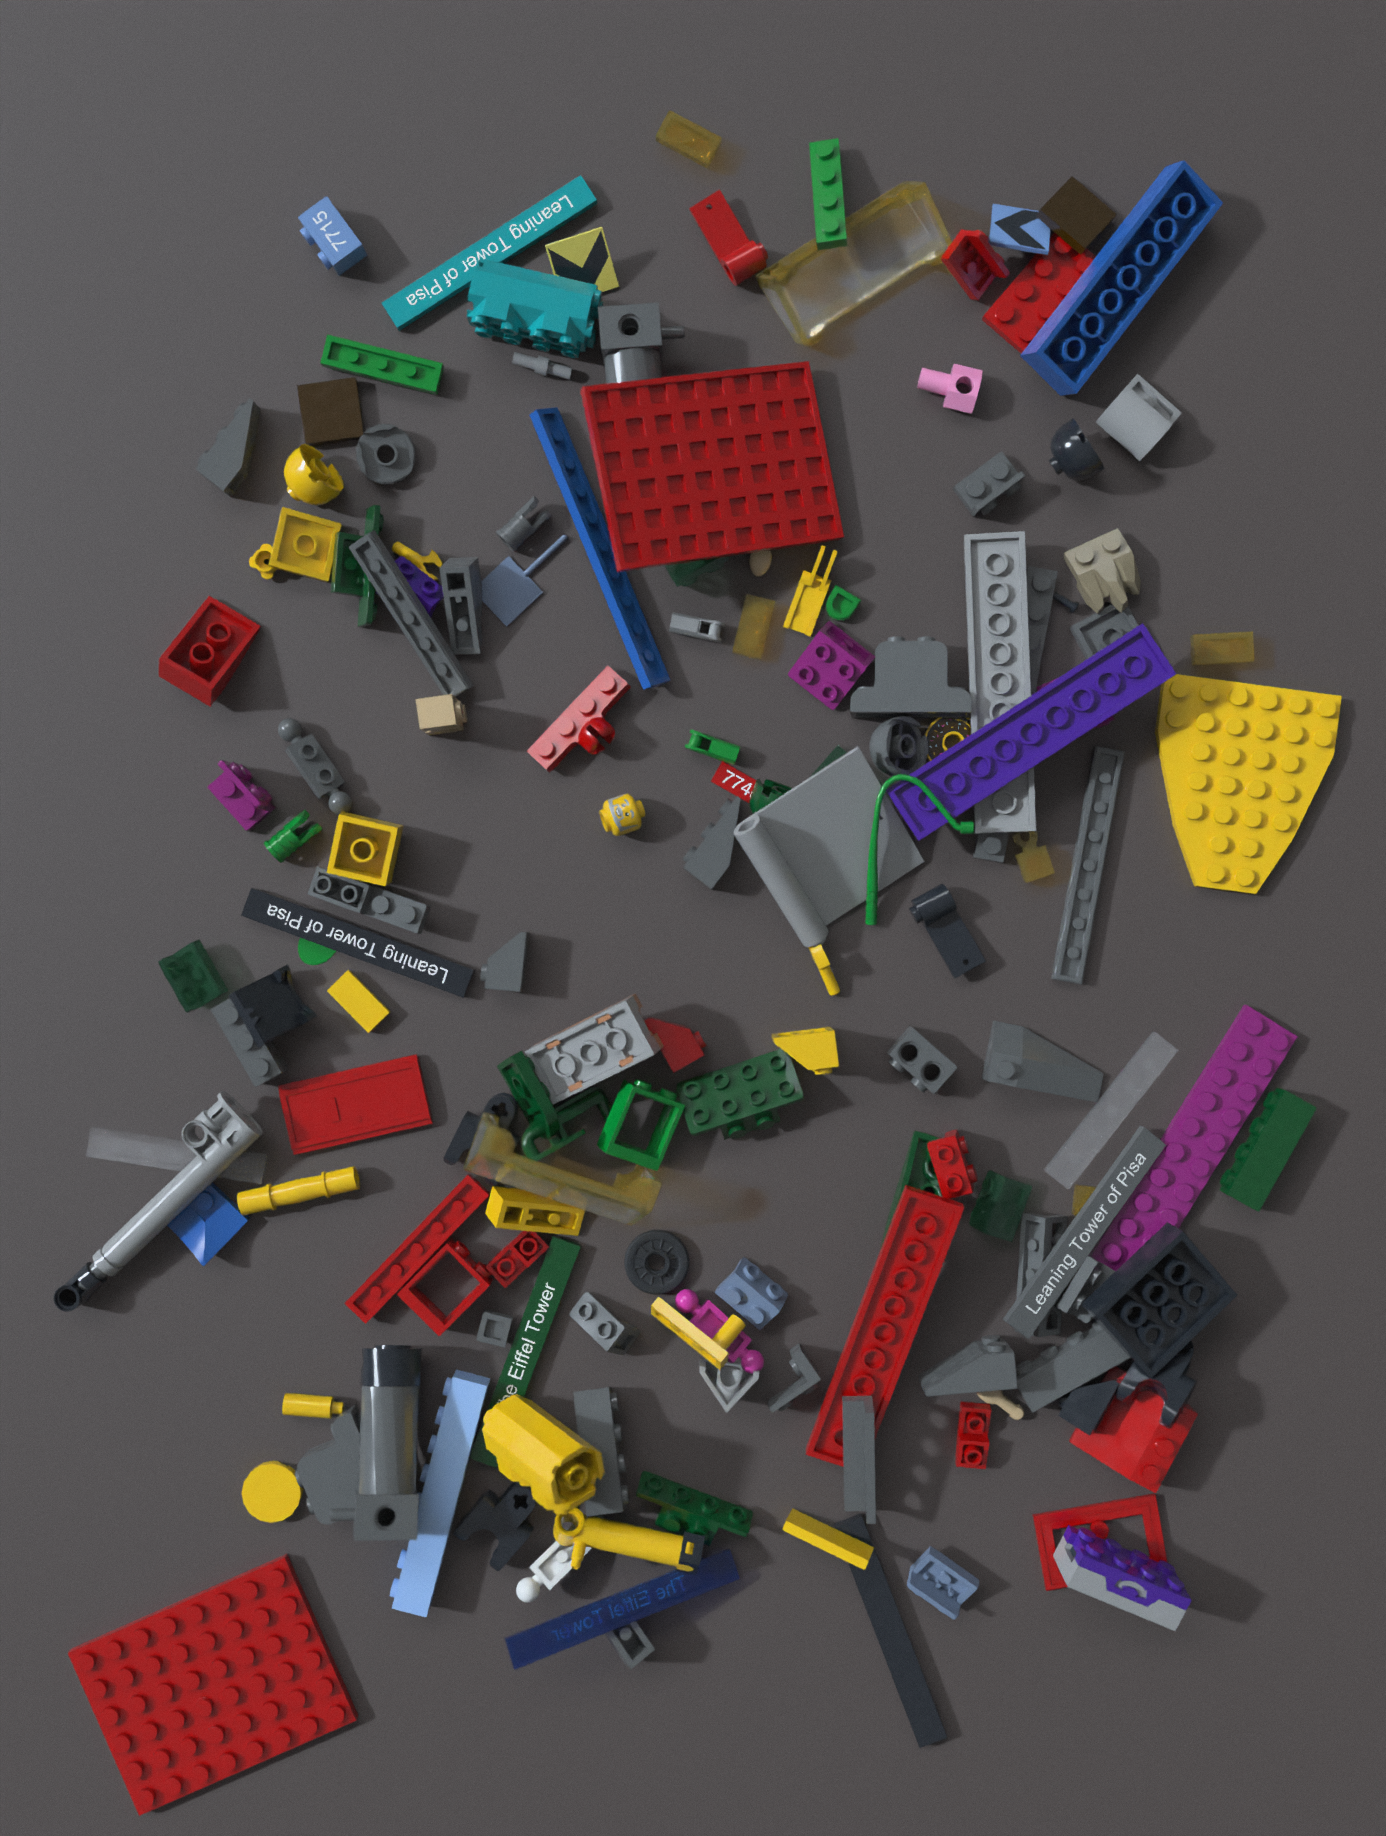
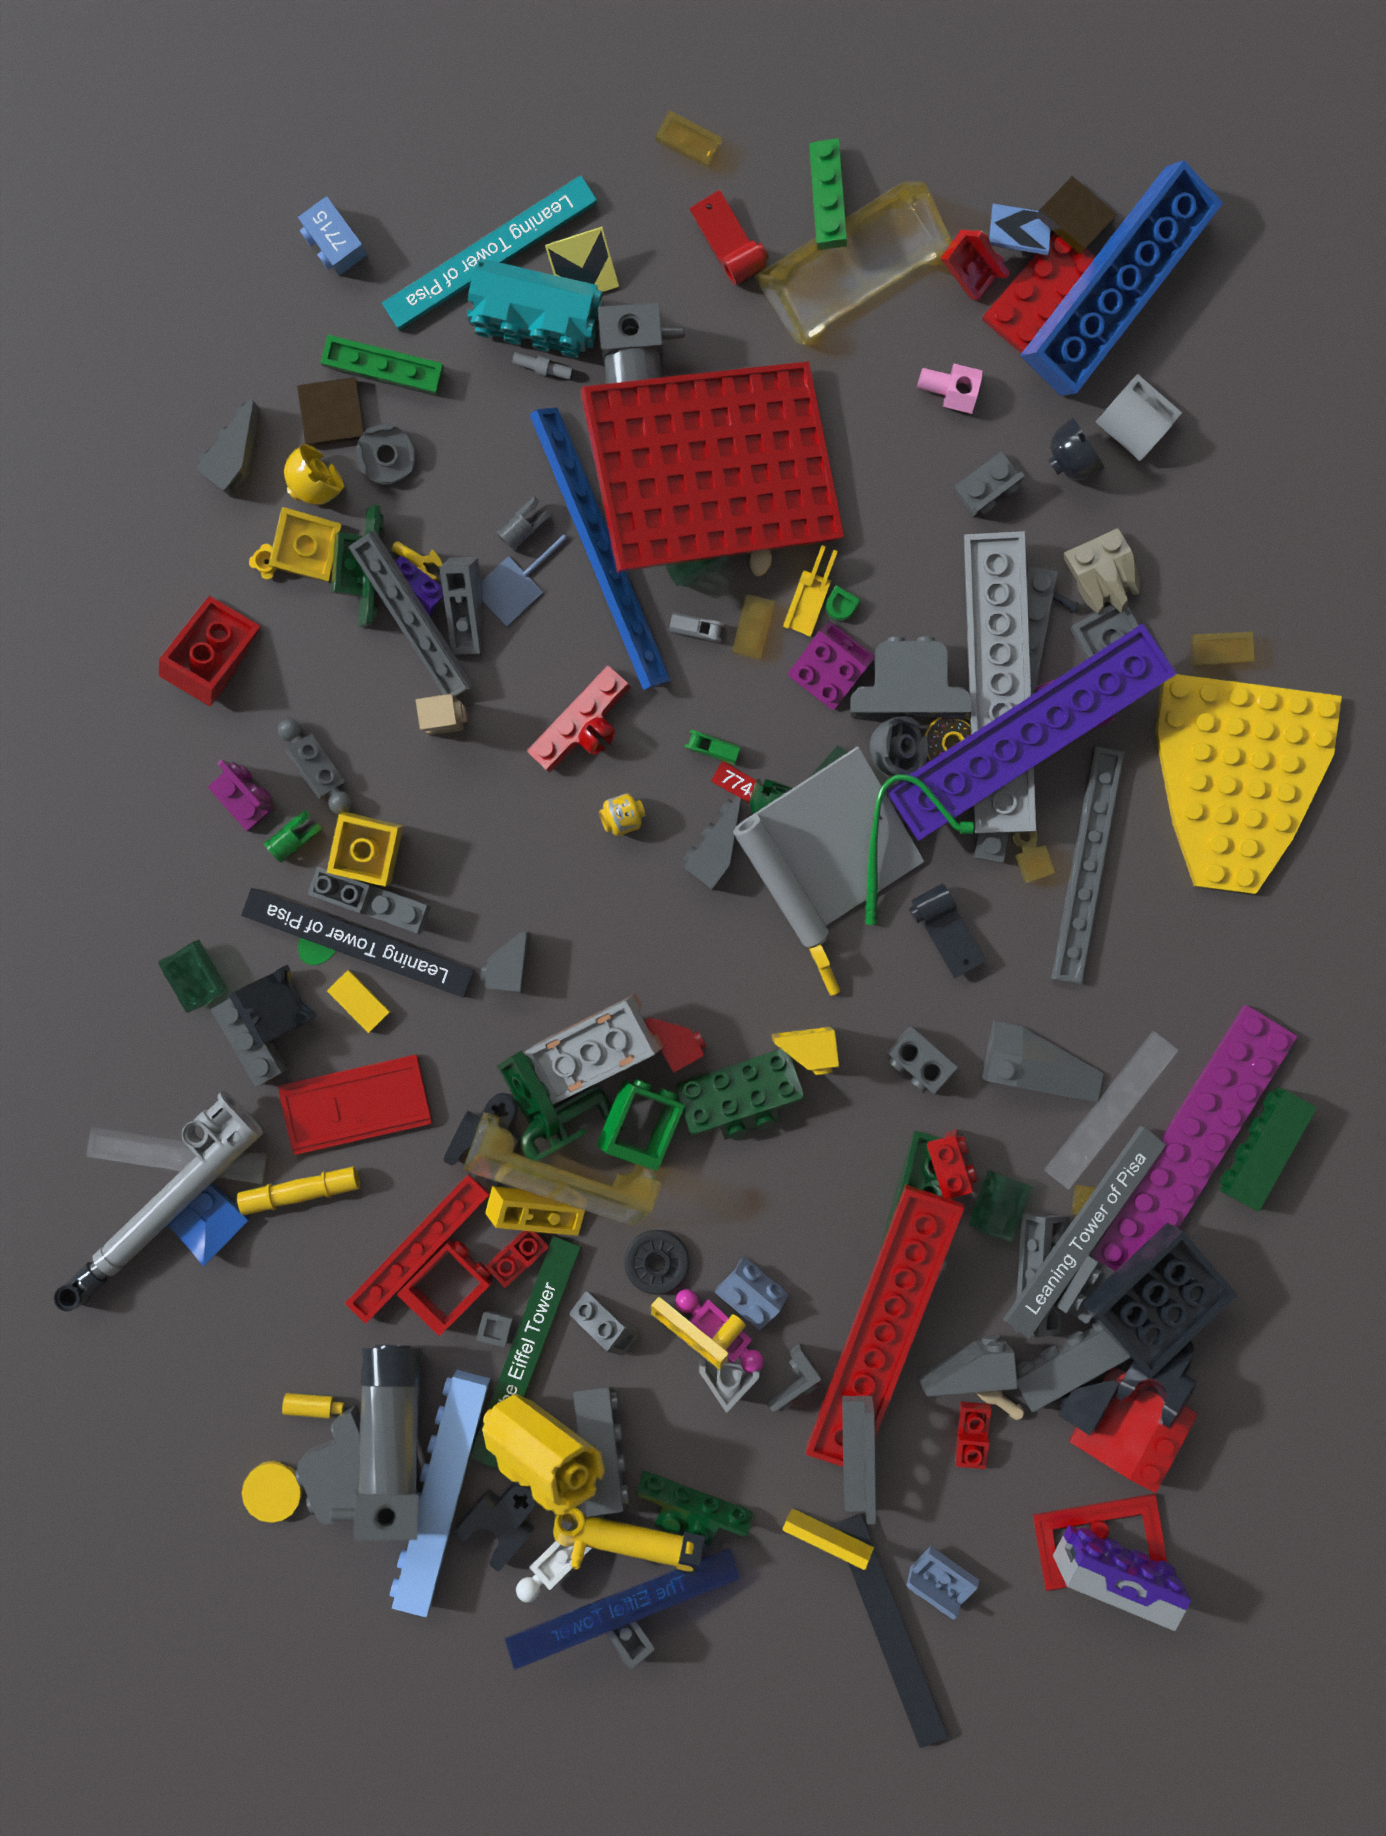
(213, 1684): red plate -> none

